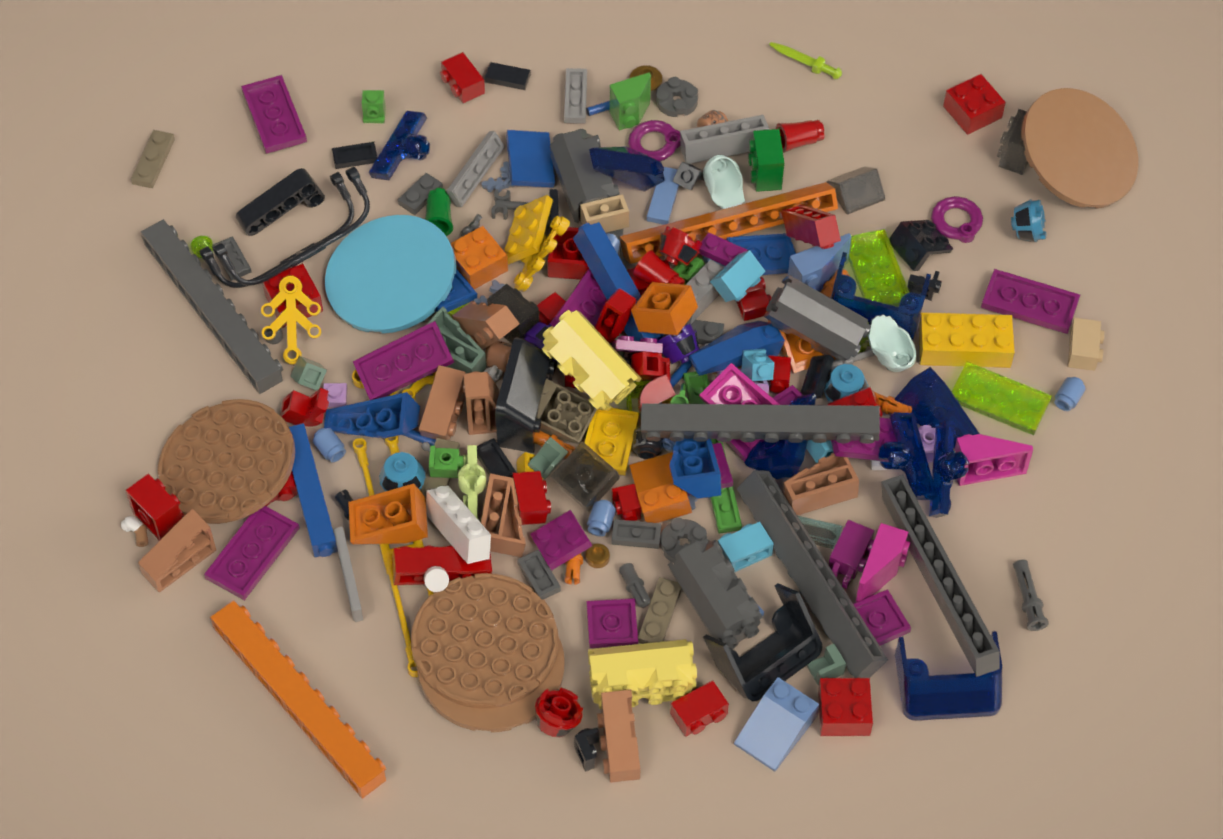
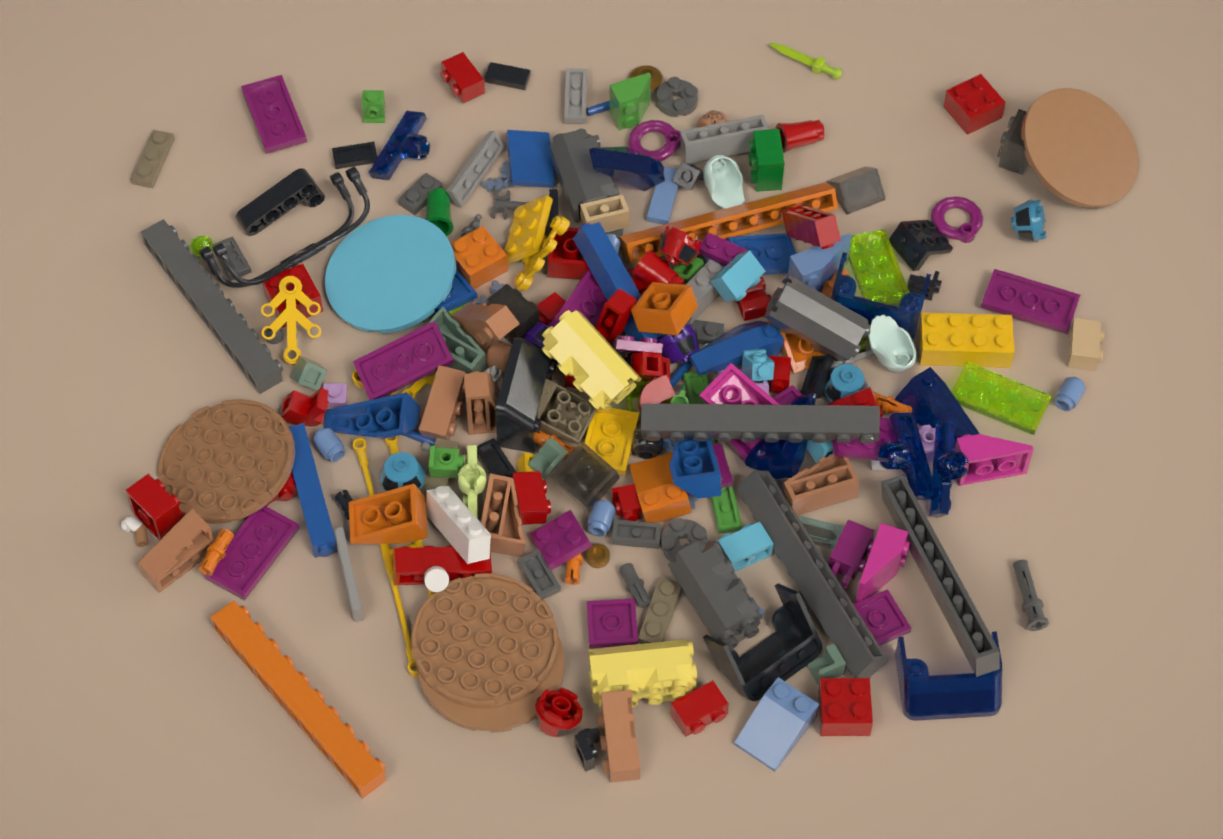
(216, 551): none -> orange pin

